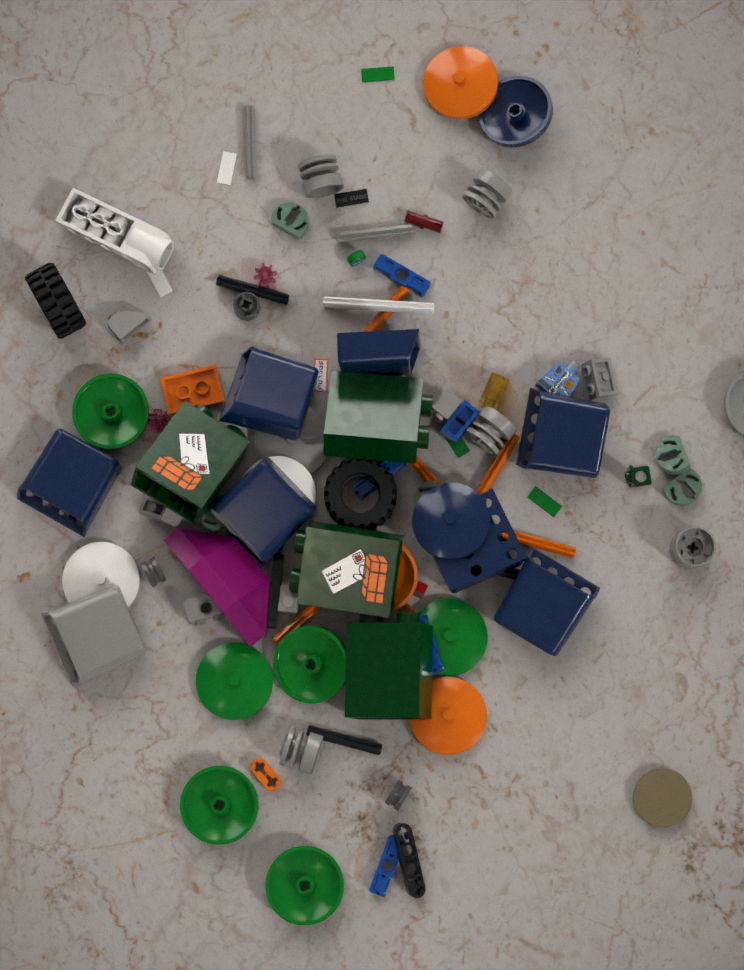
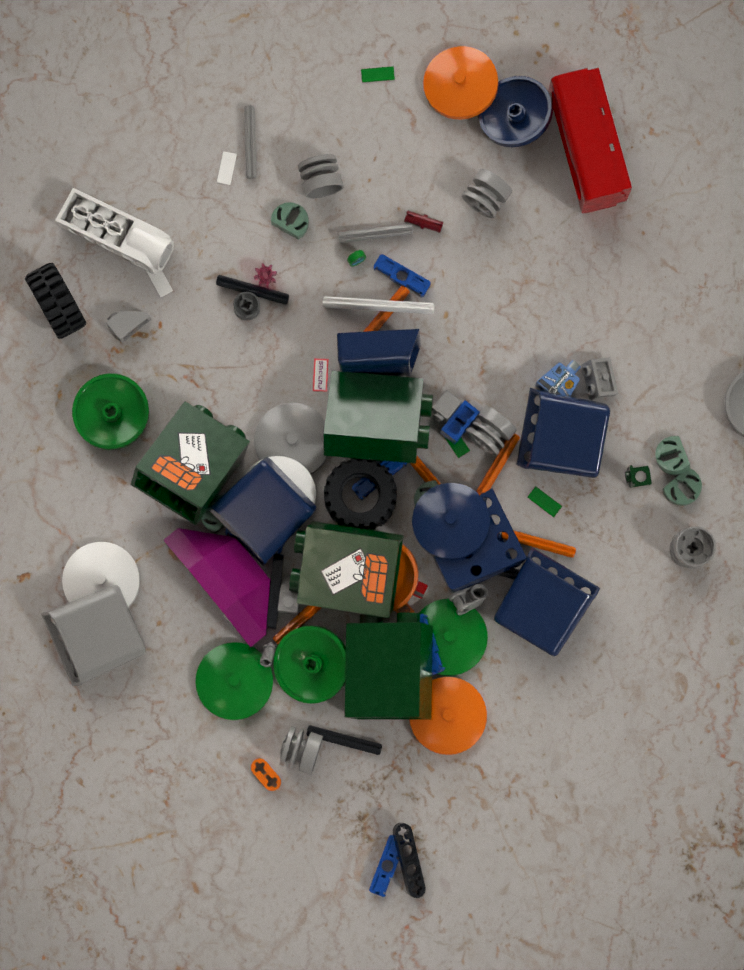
(70, 478): dark blue piece -> none
(153, 571): dark grey wheel -> none
(158, 420): clear pink gear -> none
(159, 512): light grey slope -> none
(193, 608): light grey brick -> none
(194, 386): orange plate -> none
(219, 805): green dish -> none
(268, 654): none -> light grey pin
(271, 394): dark blue piece -> none
(304, 885): green dish -> none
(351, 198): black sticker -> none
(398, 795): dark grey wheel -> none
(466, 600): none -> light grey piece
(494, 391): clear yellow torso -> none
(586, 135): none -> red piece
(662, 797): dark tan tile -> none

